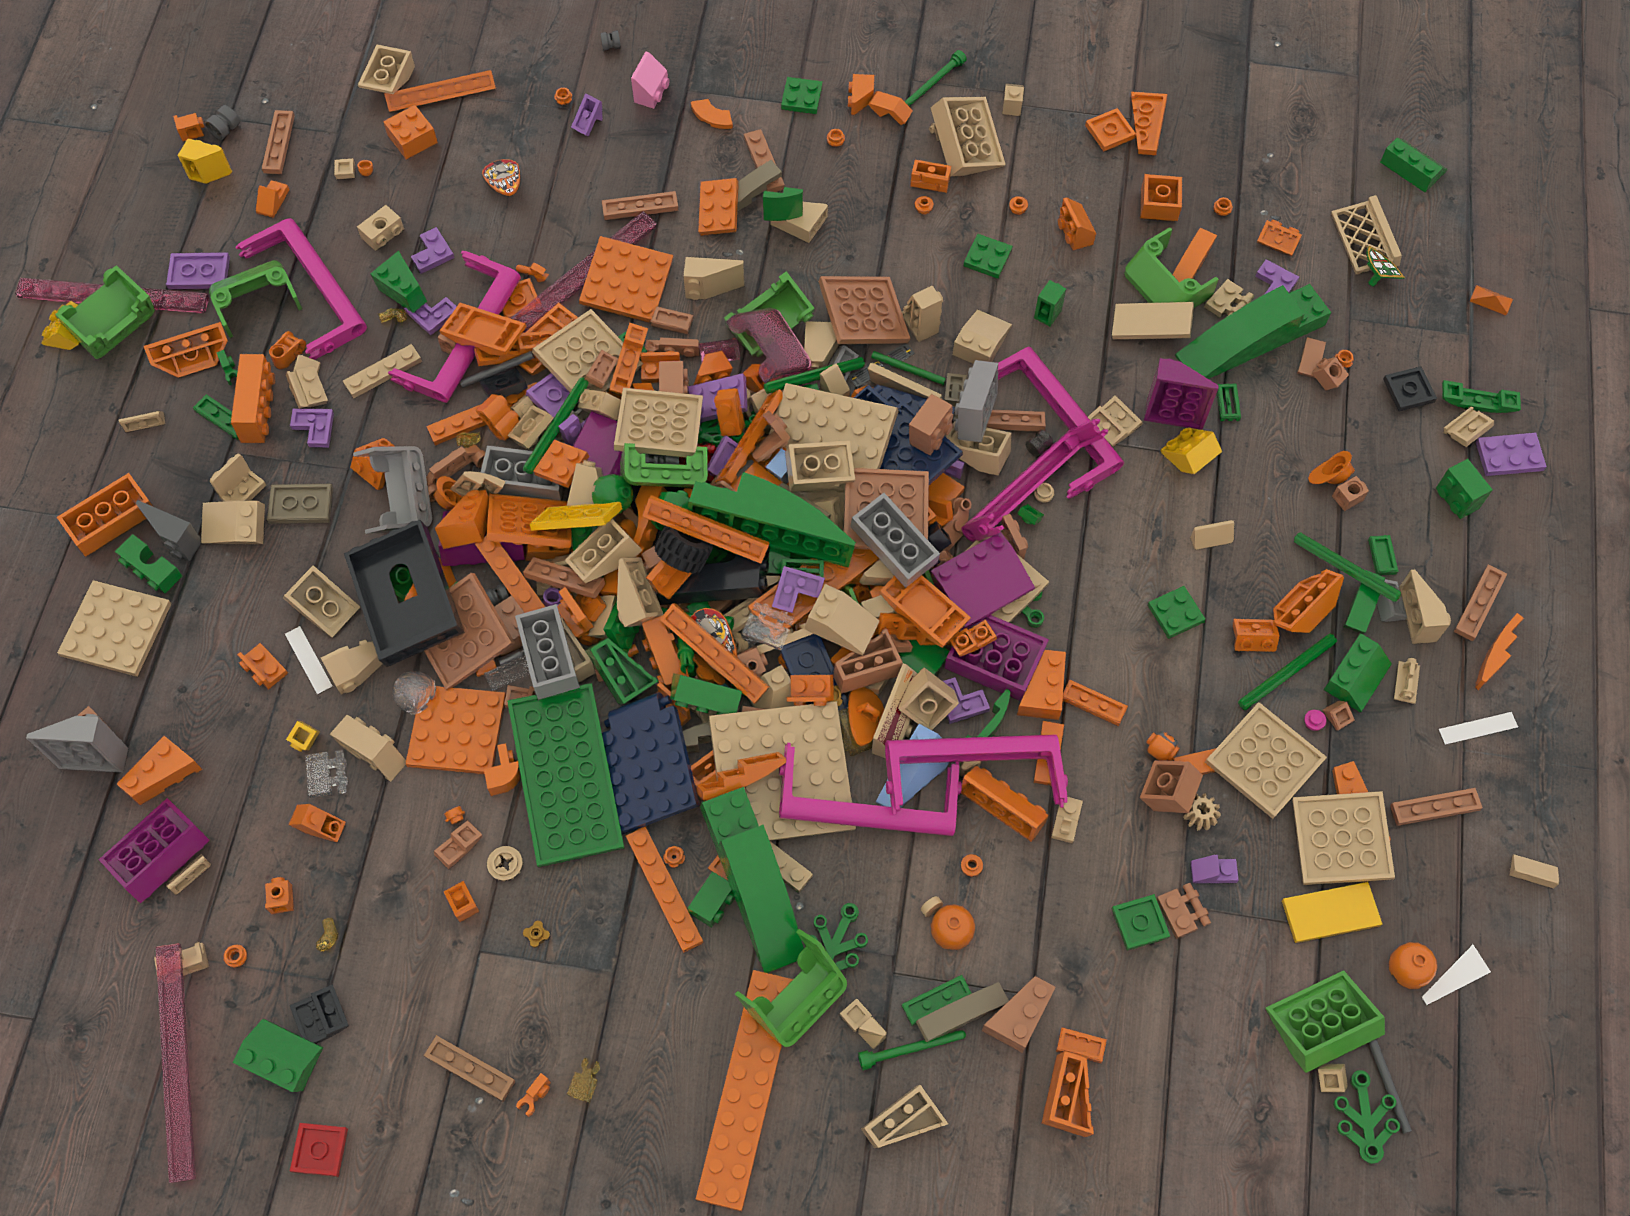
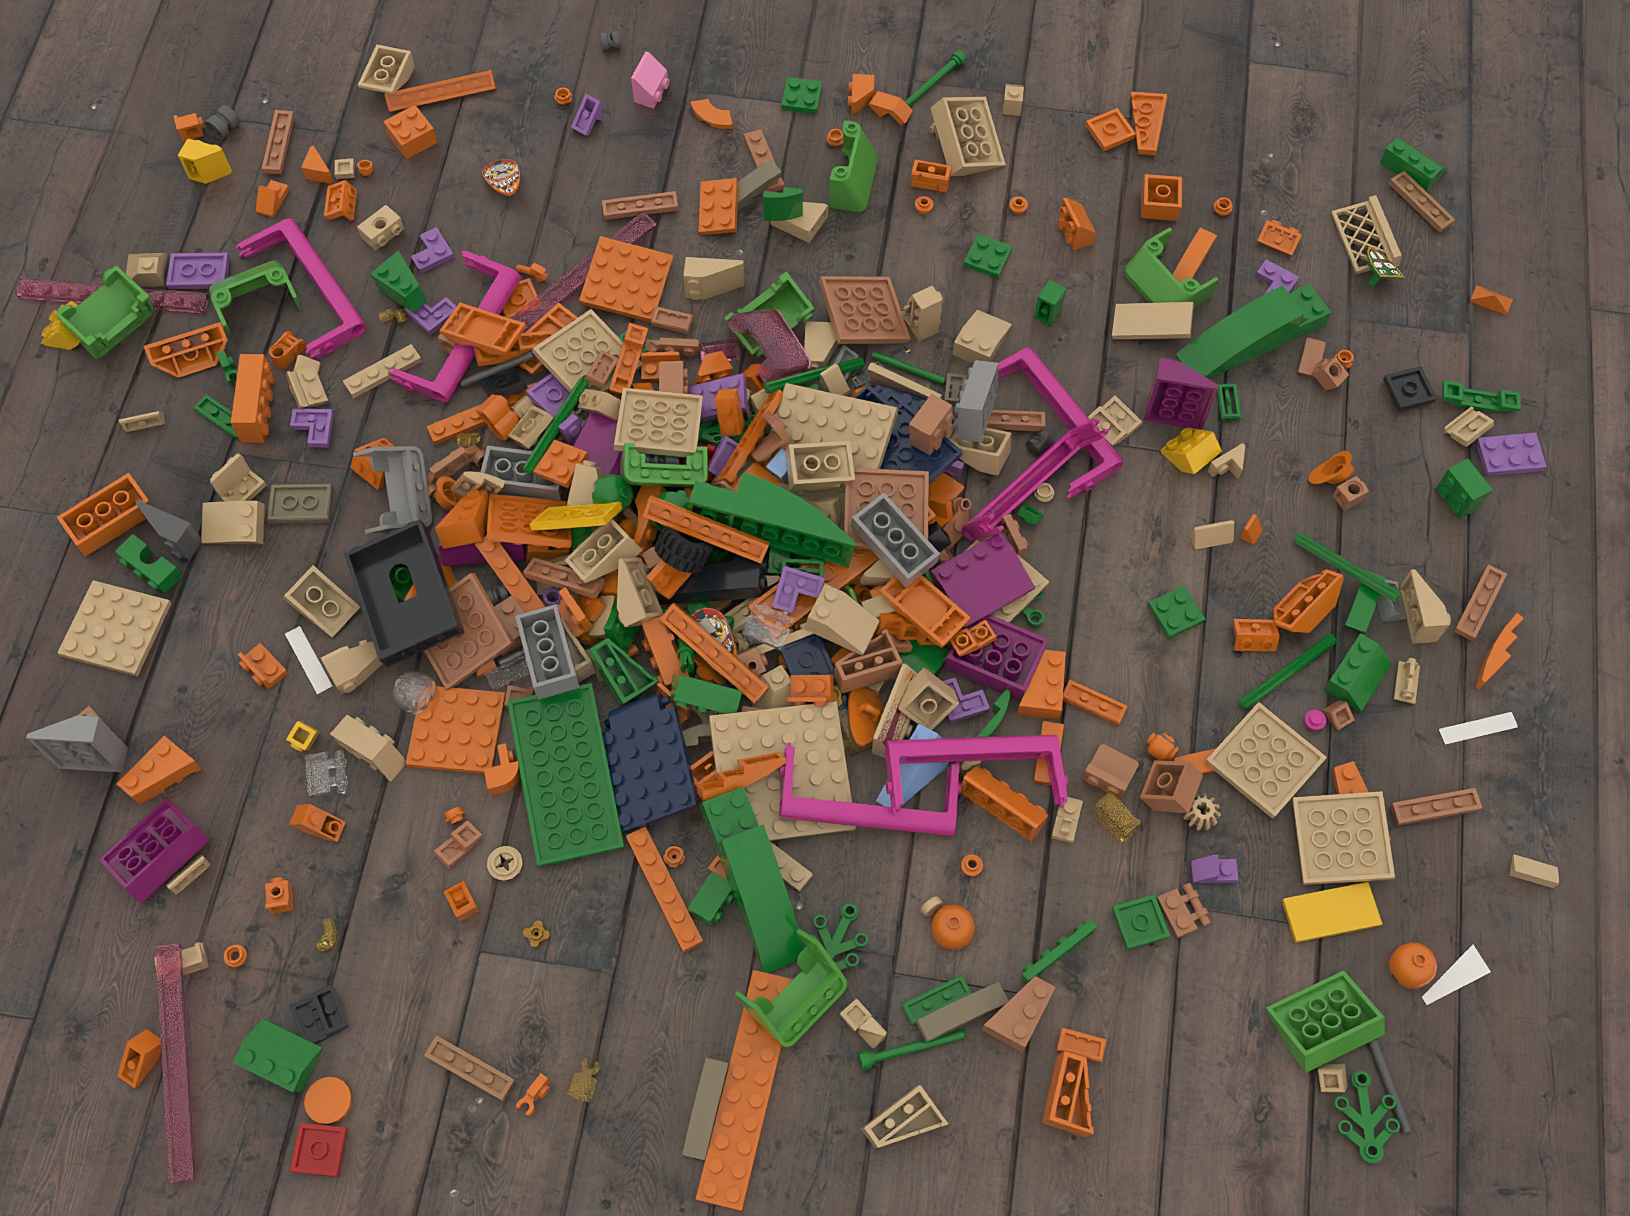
(139, 1057): none -> orange slope
(147, 269): none -> tan slope
(315, 168): none -> orange slope
(328, 1100): none -> orange tile
(340, 201): none -> orange bracket
(705, 1108): none -> dark tan slope
(853, 184): none -> bright green windscreen
(1064, 946): none -> green plate
(1110, 770): none -> nougat bracket
(1116, 816): none -> clear yellow brick
(1225, 297): tan plate -> none
(1231, 460): none -> tan slope
(1252, 530): none -> orange slope
(1383, 555): green tile -> none
(1421, 201): none -> medium nougat plate

